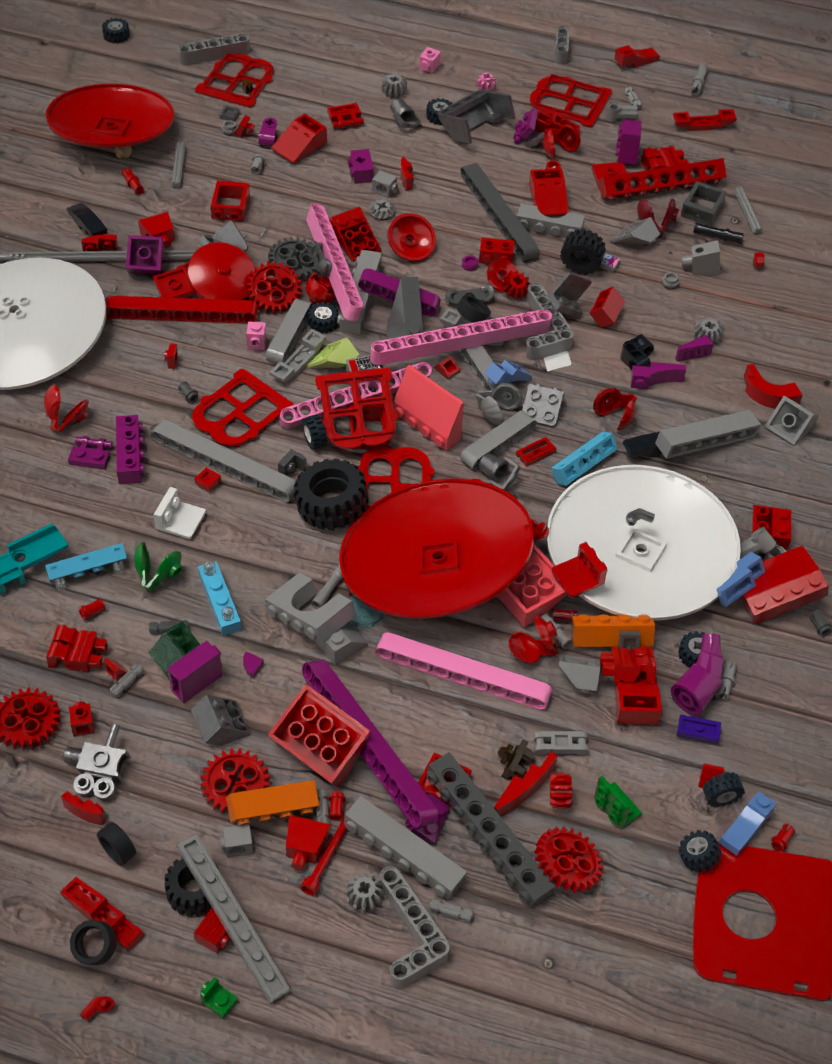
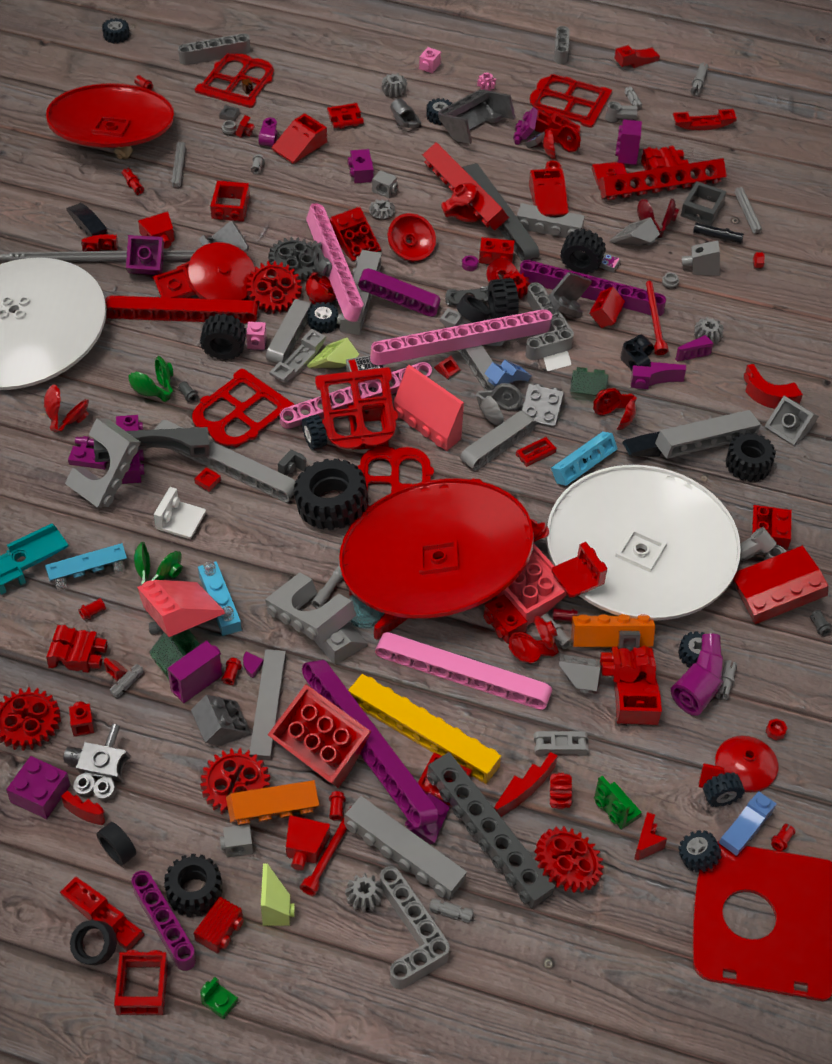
(38, 787): none -> magenta brick
(97, 1005): red arm -> none
(121, 449): none -> light grey arch
(140, 1005): none -> red window
(143, 82): none -> red pin
(145, 386): none -> green animal
(164, 929): none -> magenta beam
(171, 356): red plate -> none
(178, 604): none -> coral slope
(189, 441): none -> dark grey arch
(223, 337): none -> black tyre
(232, 668): none -> red pin
(233, 919): light grey tile -> none
(267, 703): none -> light grey tile
(275, 900): none -> yellowish green slope
(322, 809): light grey axle -> none
(387, 624): none -> red slope
(406, 176): red slope -> none
(406, 310): dark grey wedge -> none
(424, 728): none -> yellow brick
(453, 174): none -> red brick
(456, 205): none -> red animal
(498, 469): flat silver piece -> none
(503, 298): none -> black tyre
(504, 618): none -> red brick
(520, 753): dark brown hips -> none
(550, 276): none -> magenta beam
(588, 382): none -> clear green slope
(633, 516): flat silver arm -> none
(649, 842): none -> red slope
(660, 346): none -> red piece
(699, 729): dark purple plate -> none
(742, 580): medium blue slope -> none
(750, 457): none -> black tyre
(754, 772): none -> red dish
(776, 729): none -> red tile

